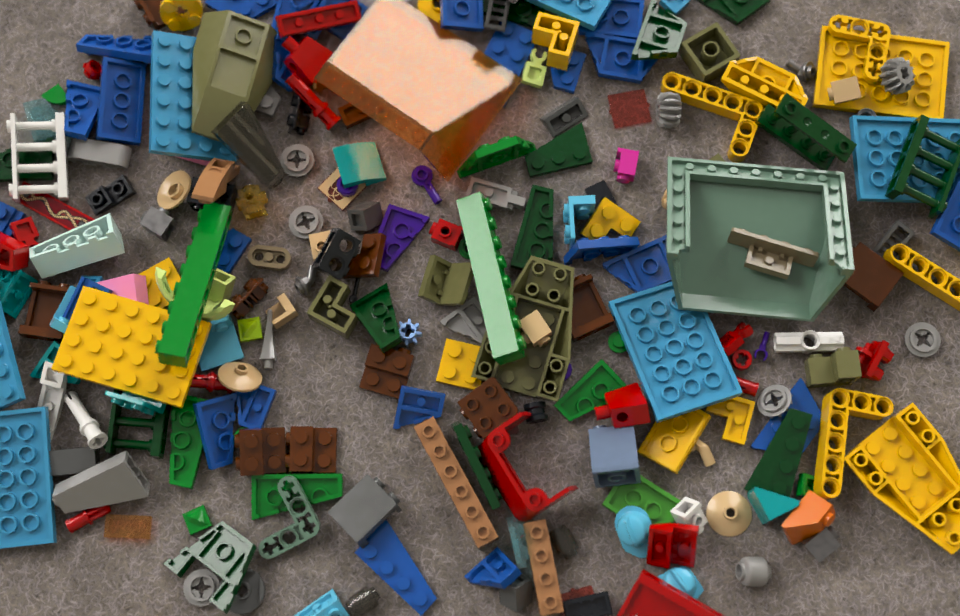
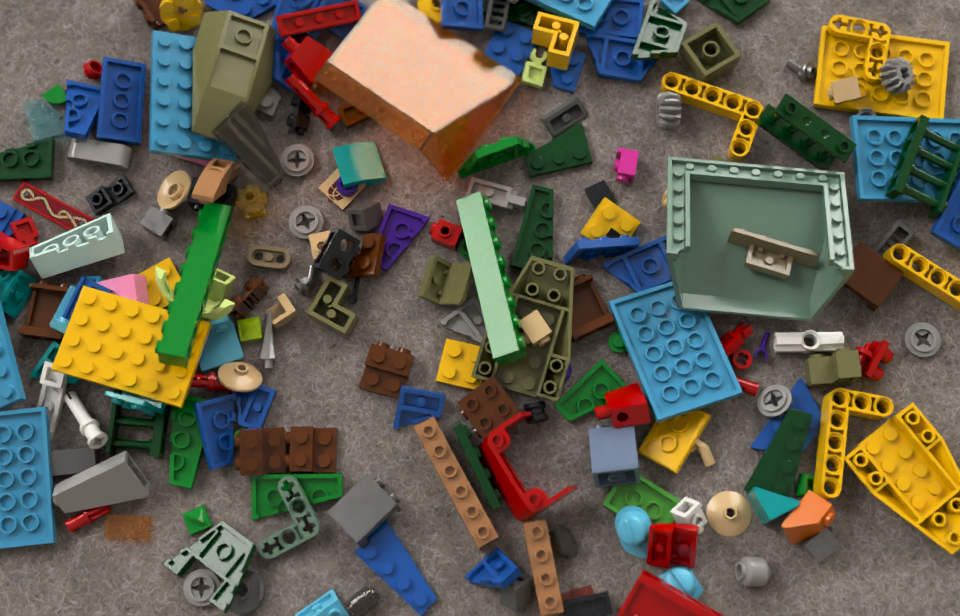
(58, 167): white fence -> none
(122, 47): blue wing -> none
(233, 249): blue wing -> none
(378, 317): dark green wing -> none
(412, 338): light blue gear -> none
(423, 177): dark purple plate -> none
(516, 533): clear light blue wing -> none
(578, 207): medium azure bracket -> none
(629, 108): clear red piece -> none
(738, 415): yellow plate -> none
(762, 81): yellow wedge -> none

